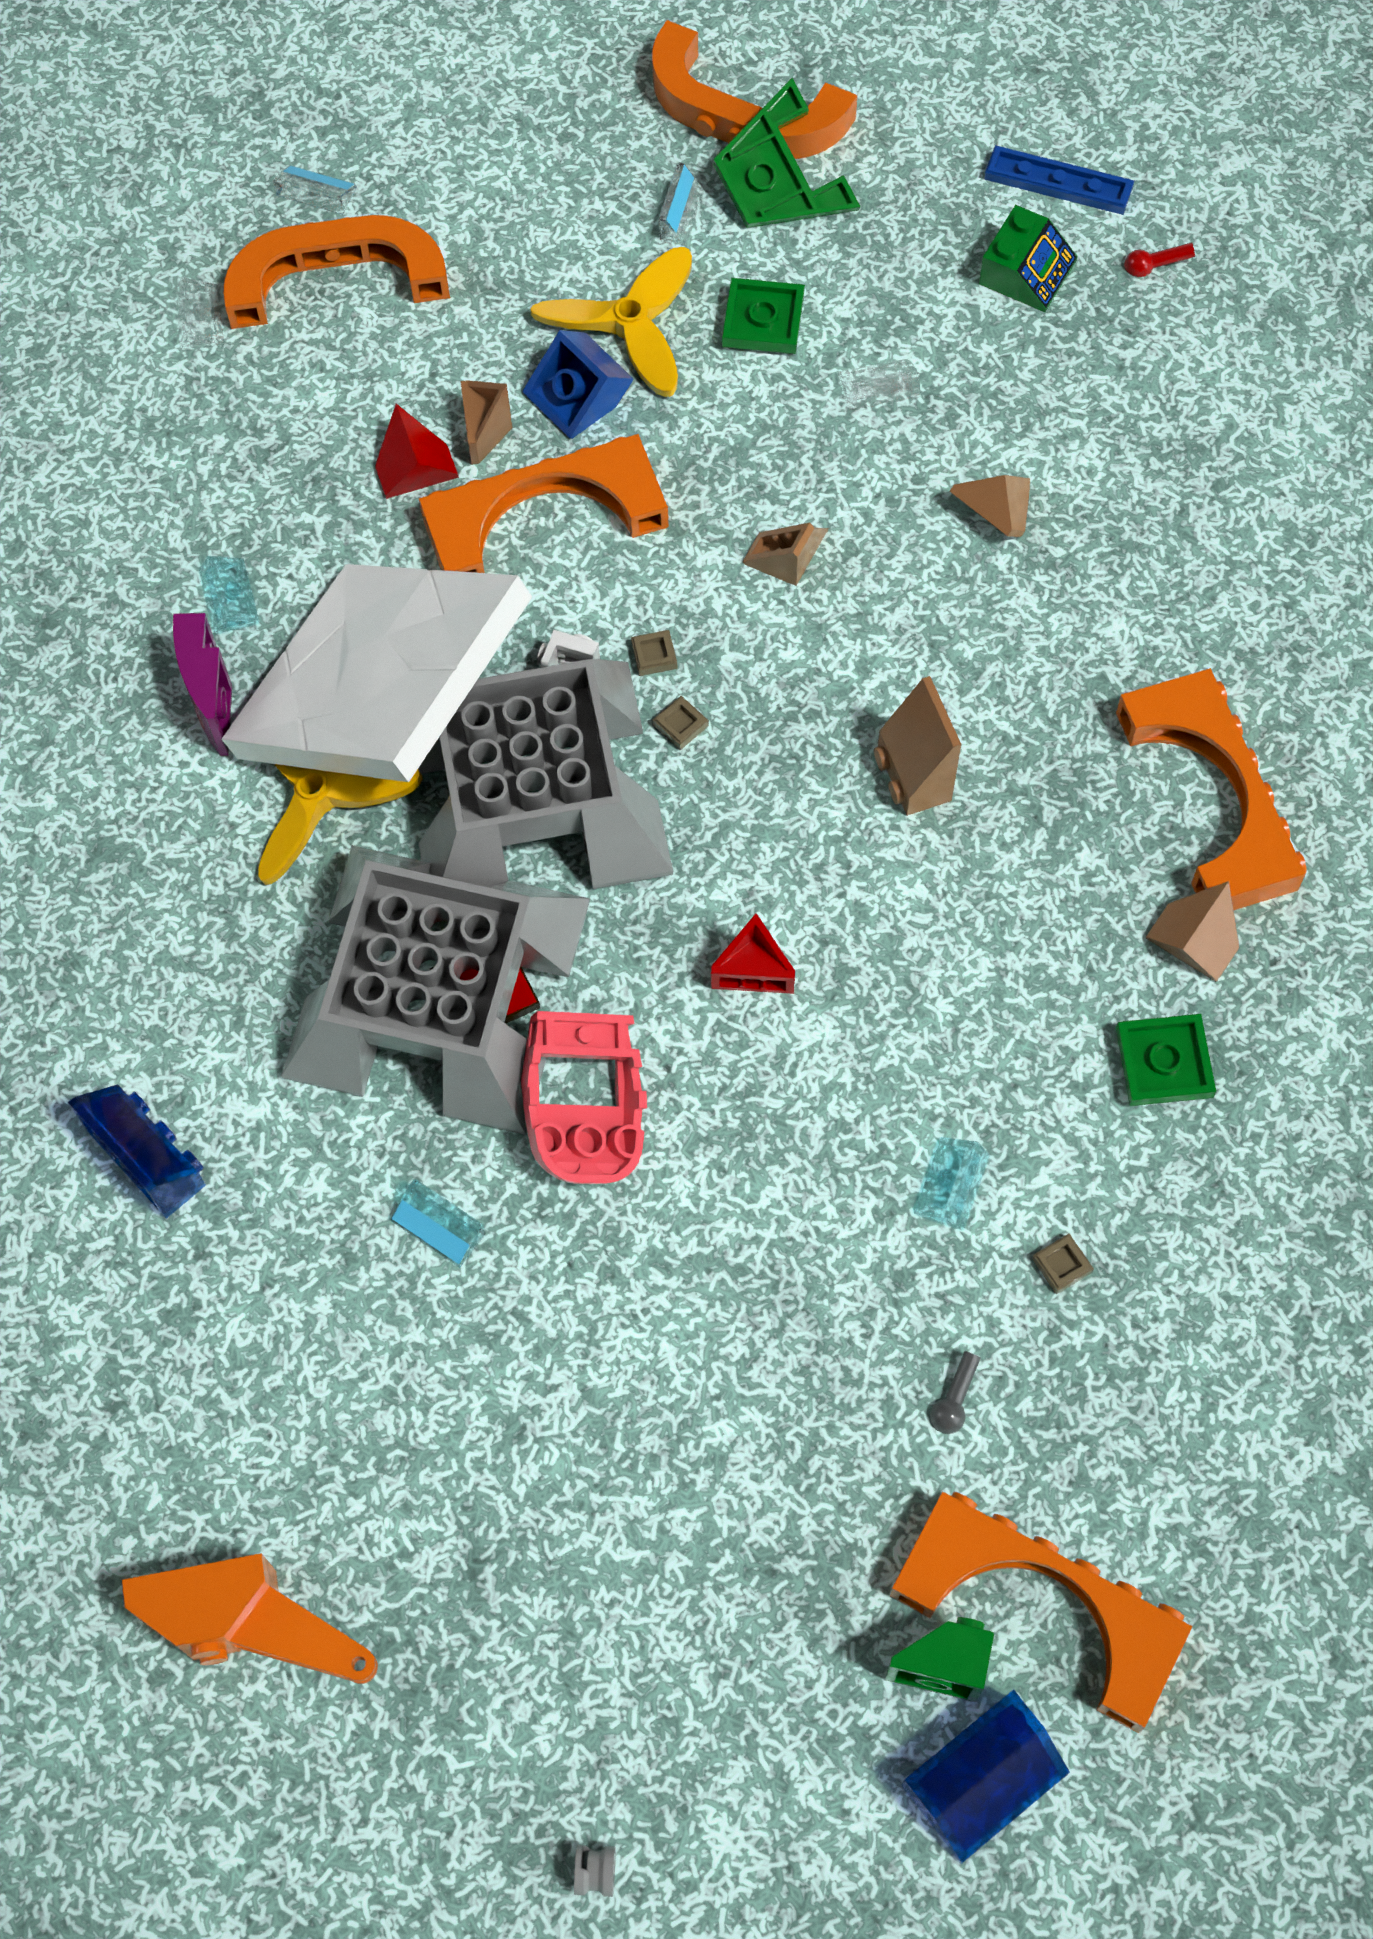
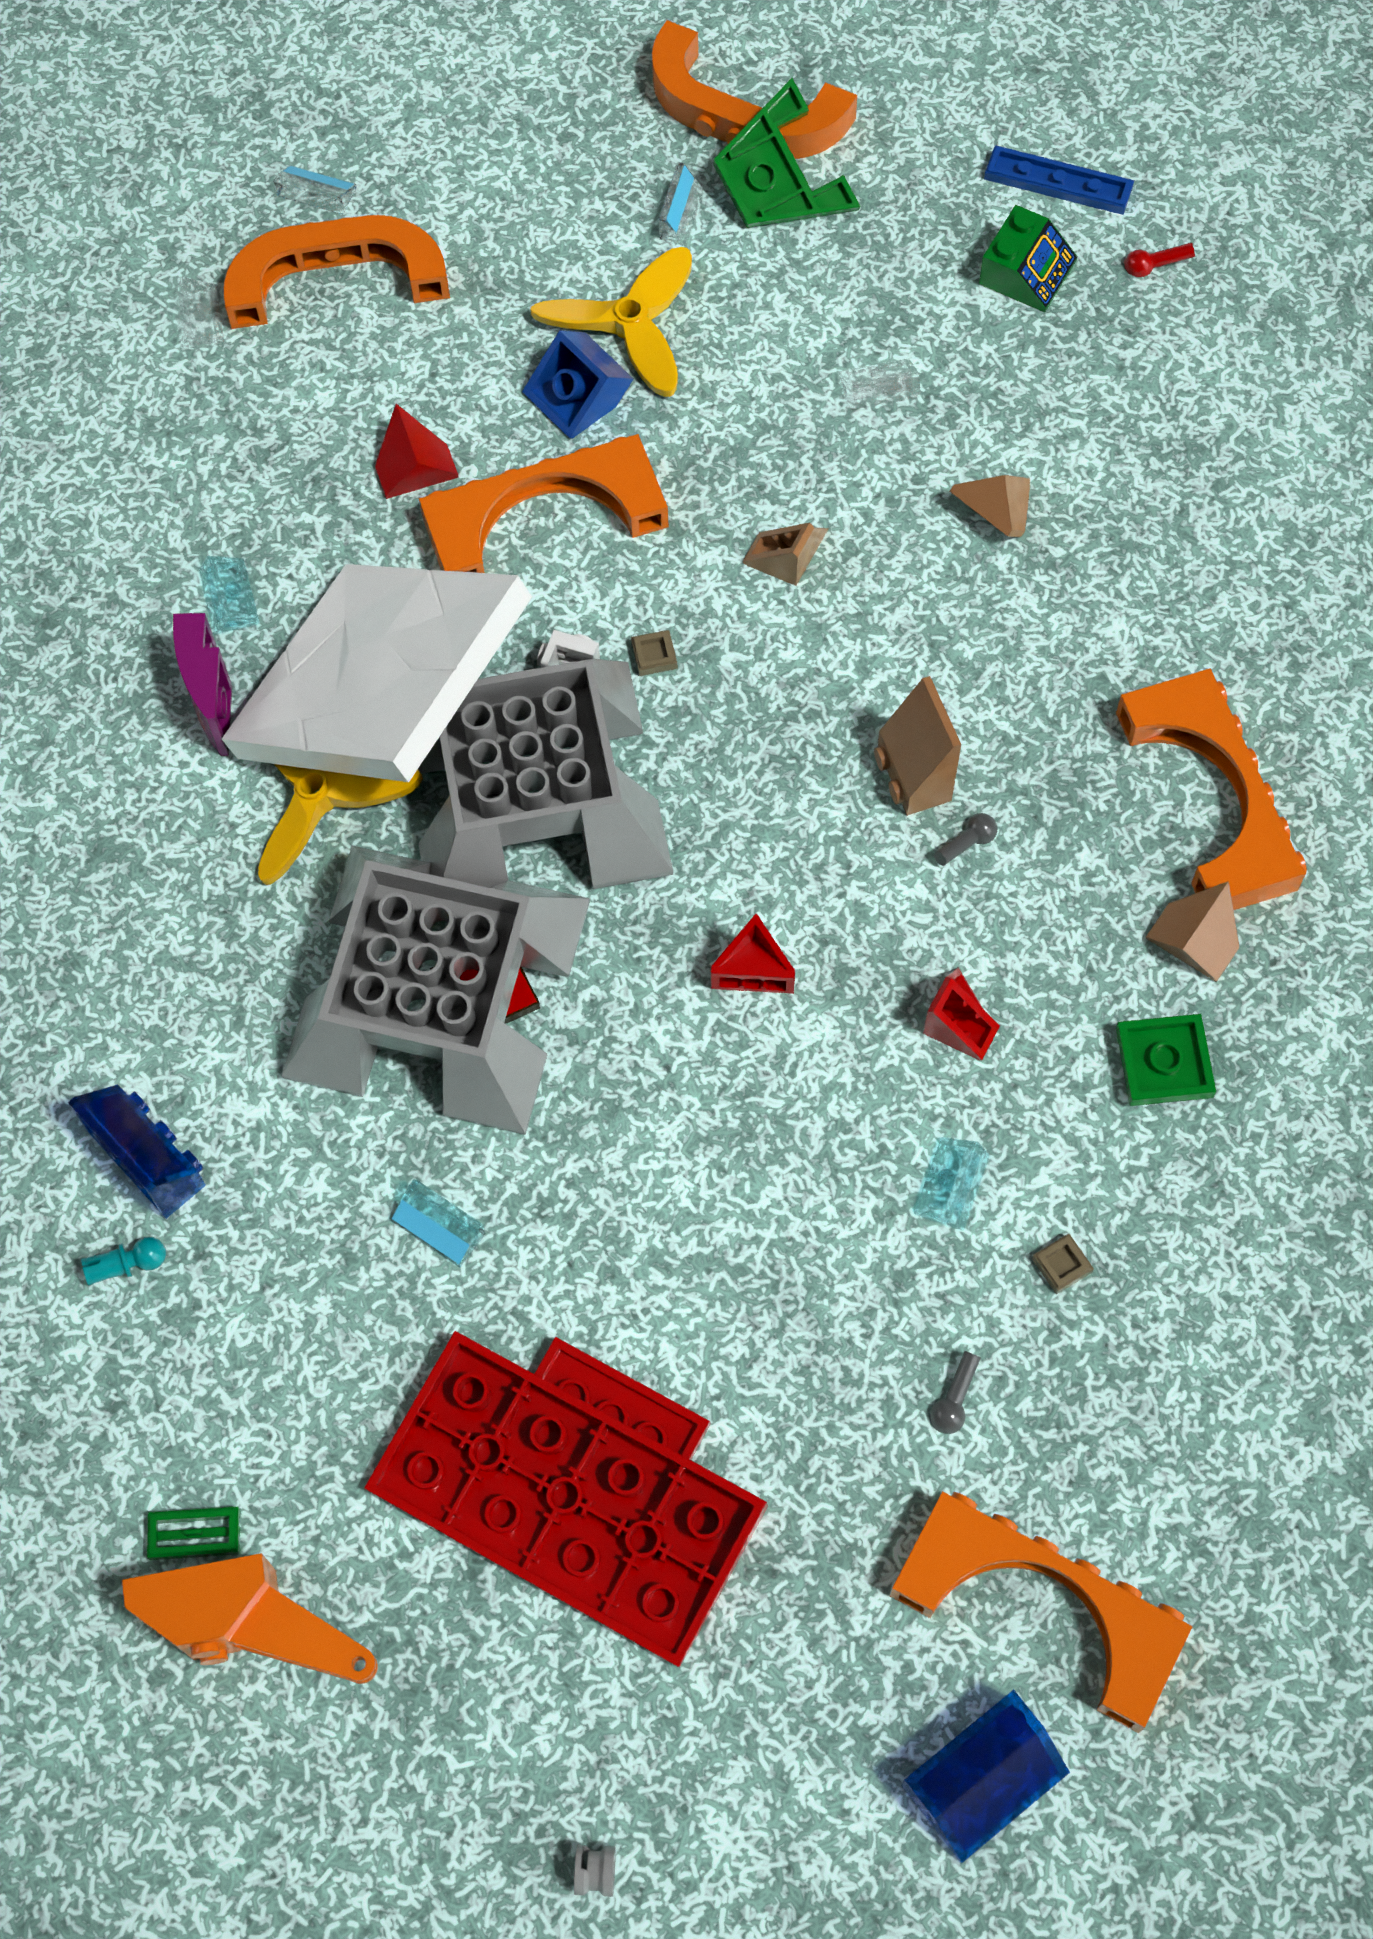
(146, 1254): none -> teal pin
(191, 1551): none -> green tile
(485, 416): medium nougat slope -> none
(573, 1487): none -> red slope
(584, 1140): coral slope -> none
(680, 722): dark tan tile -> none
(763, 315): green plate -> none
(947, 1660): green slope -> none
(959, 1018): none -> red slope
(979, 829): none -> dark grey bar

